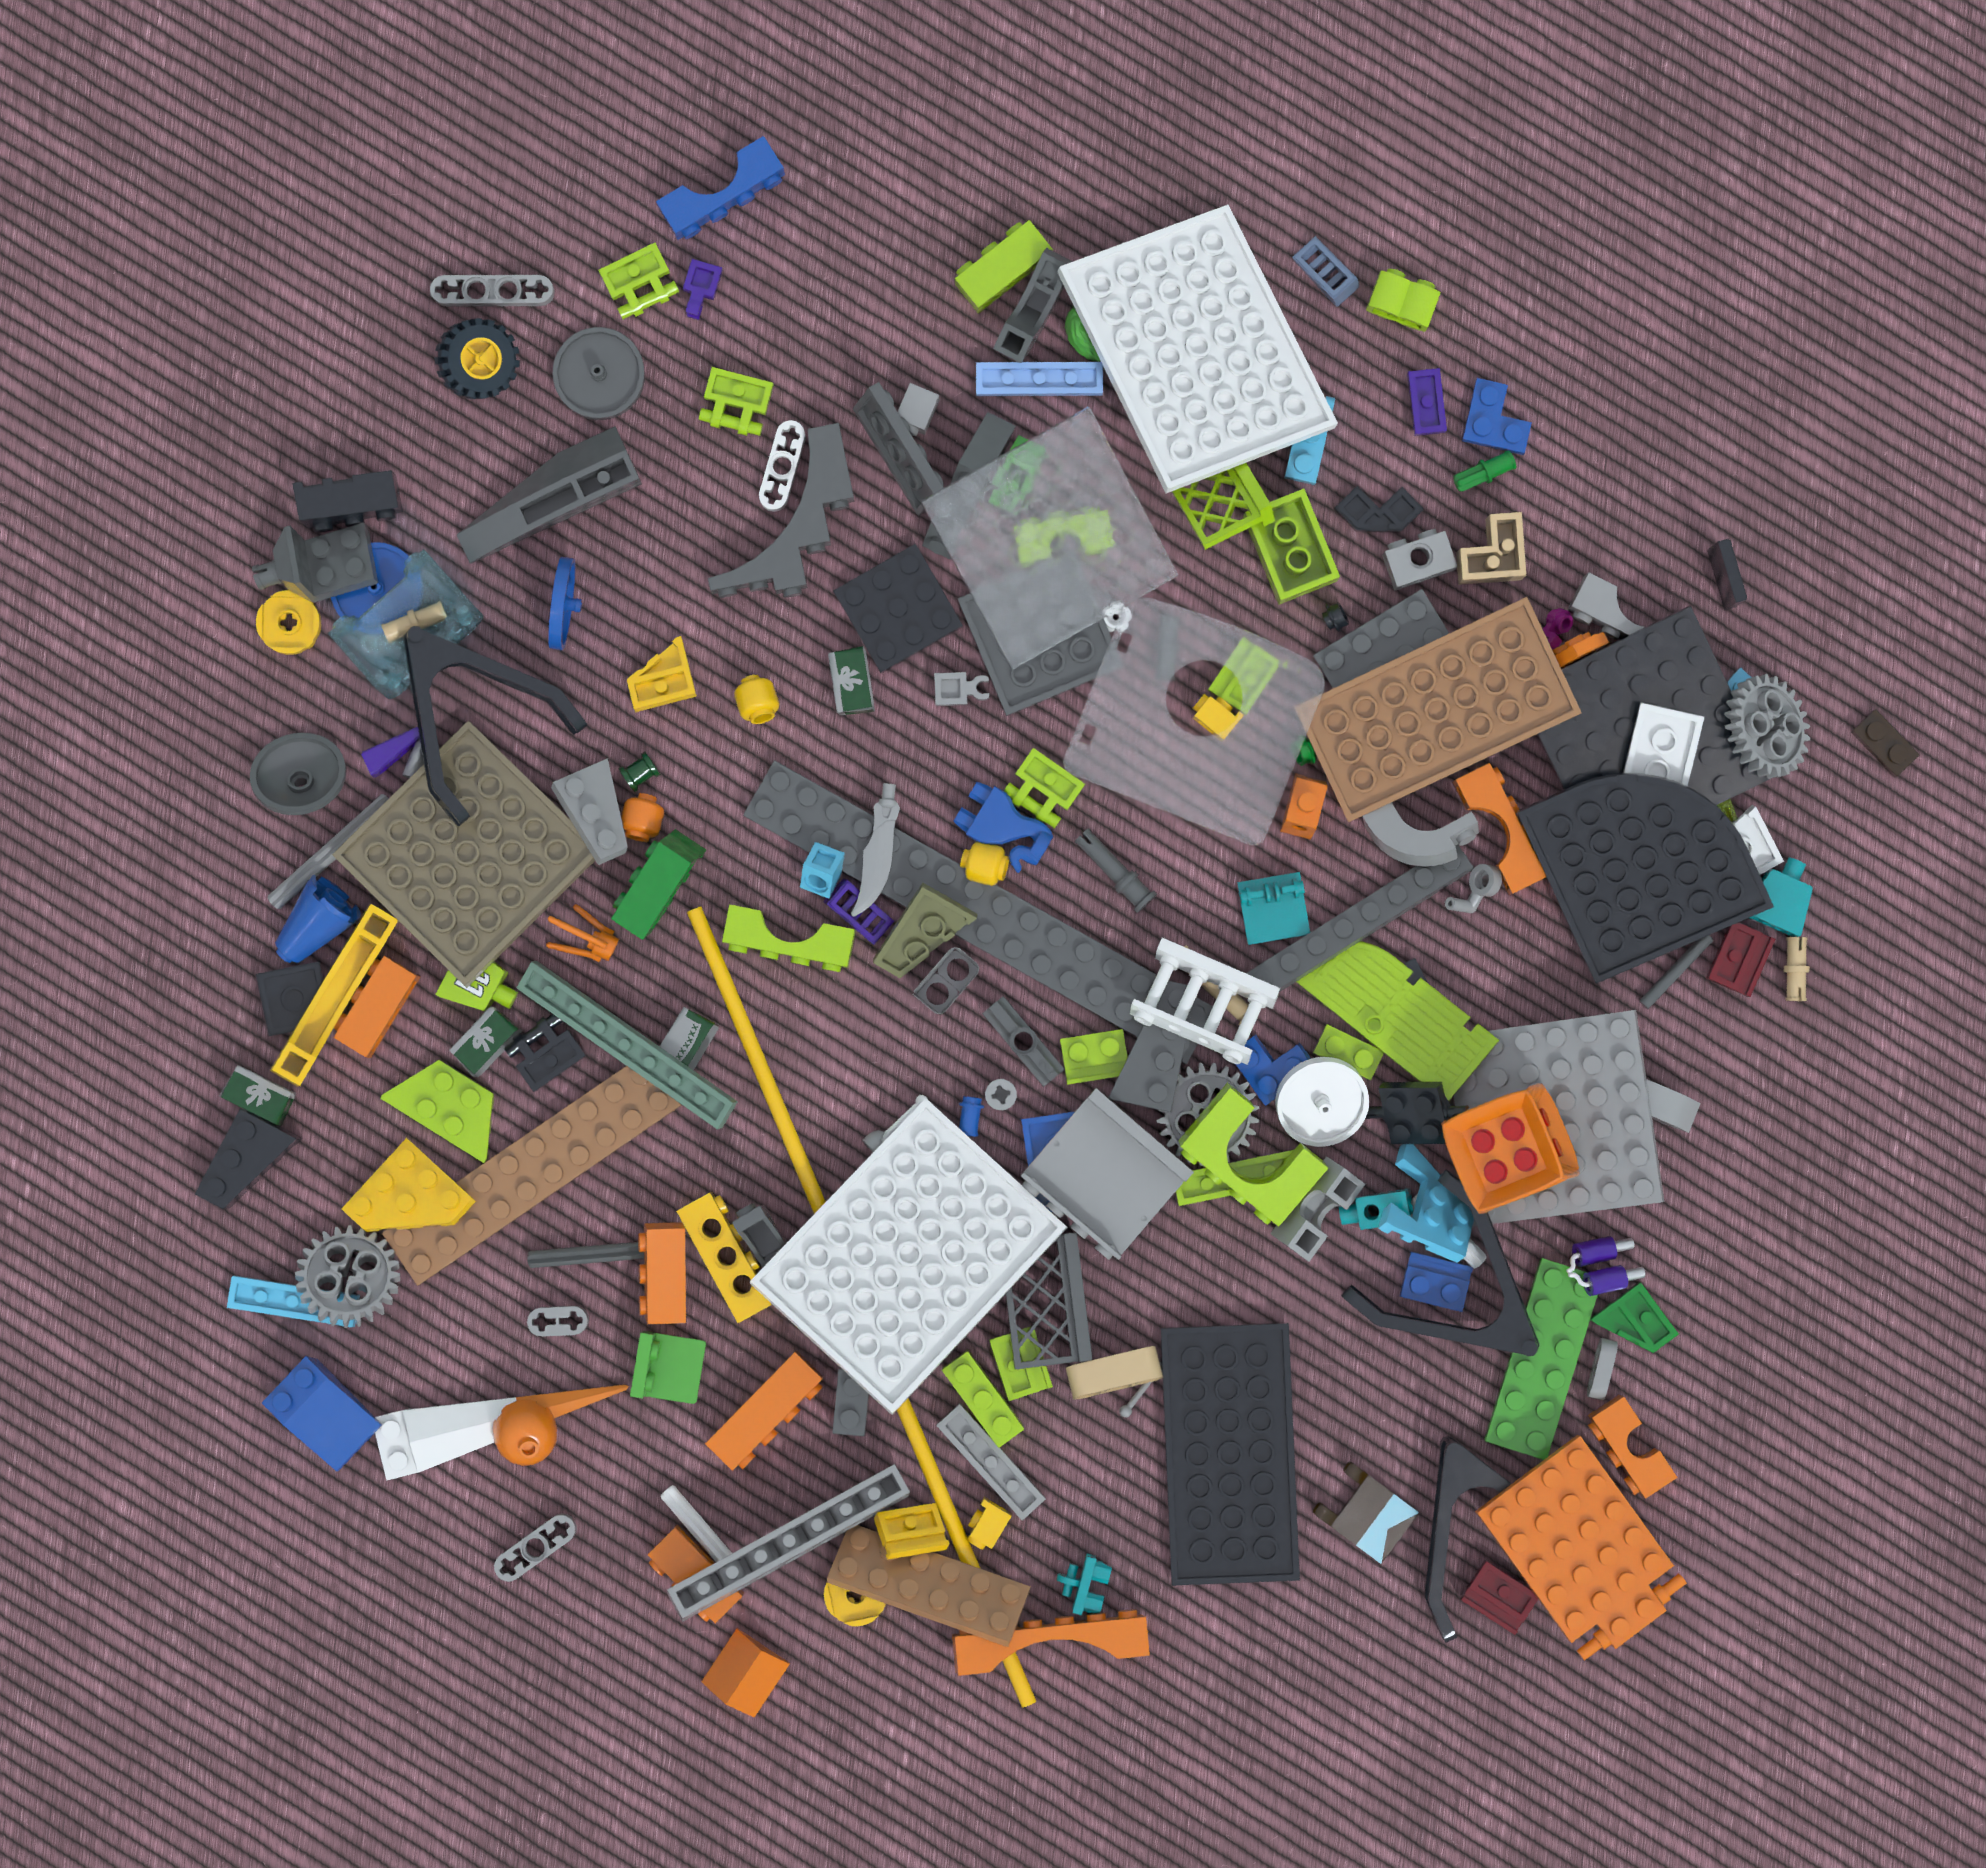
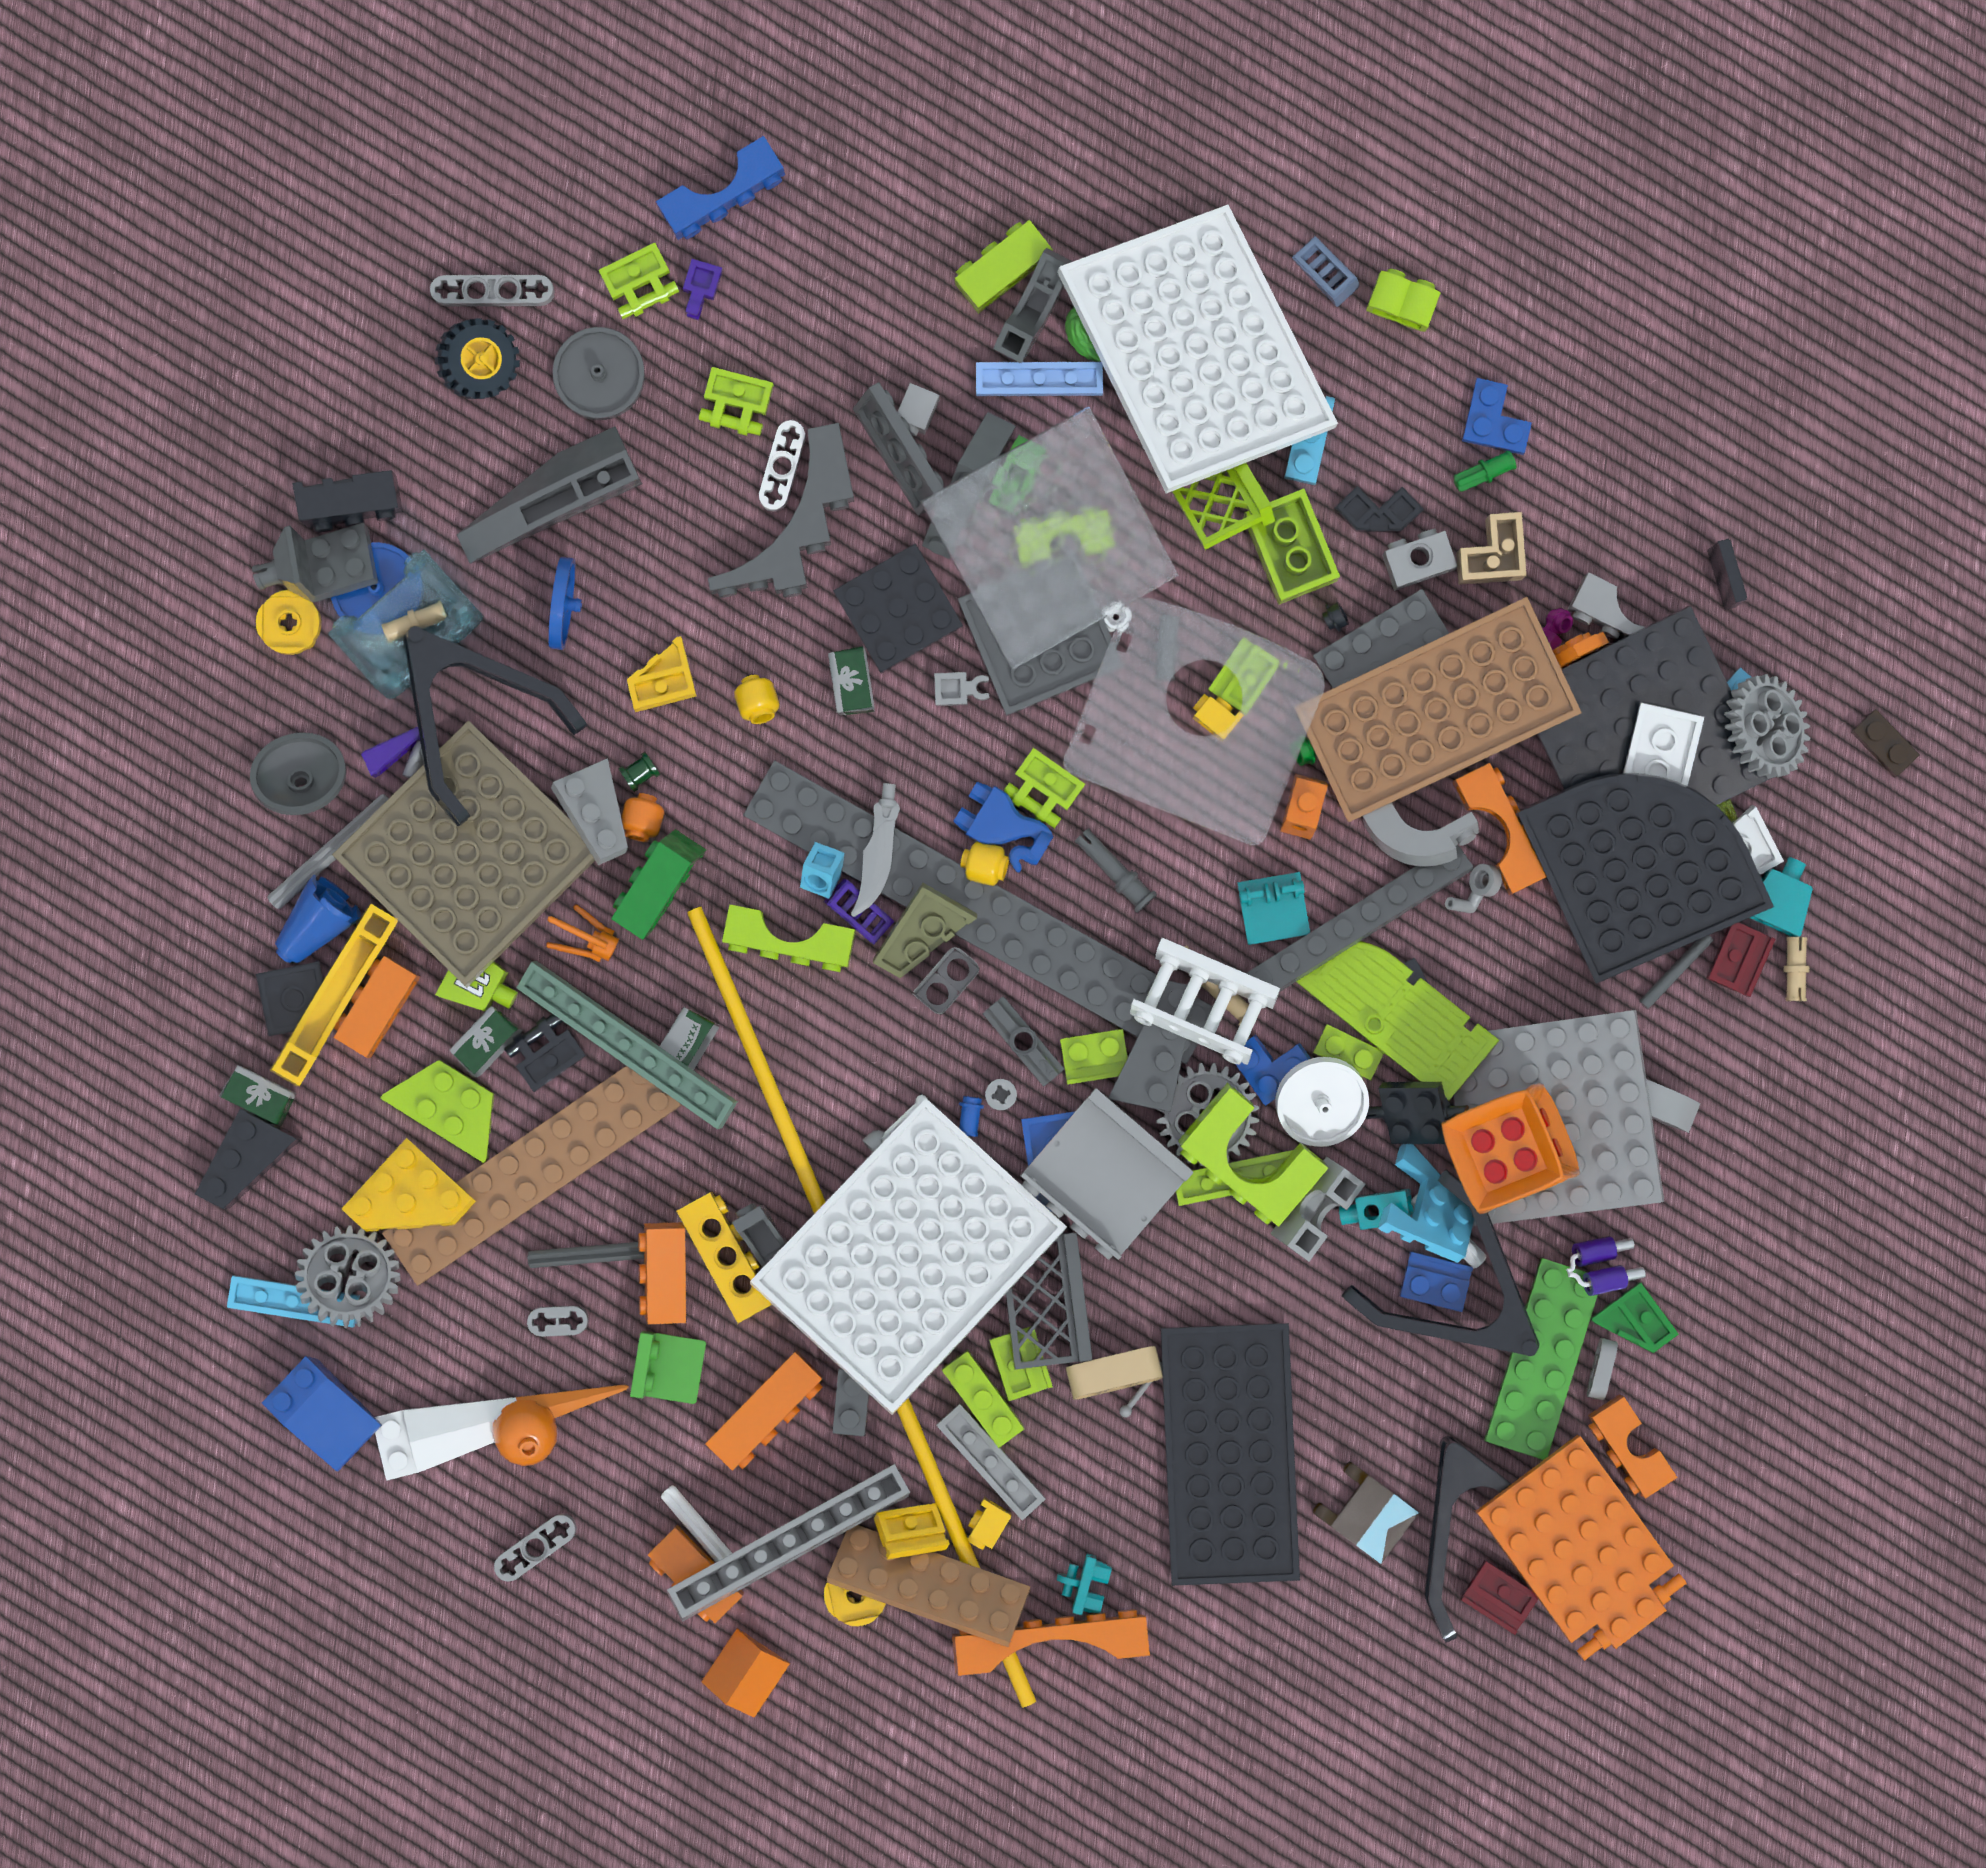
(1427, 402): dark purple plate -> none

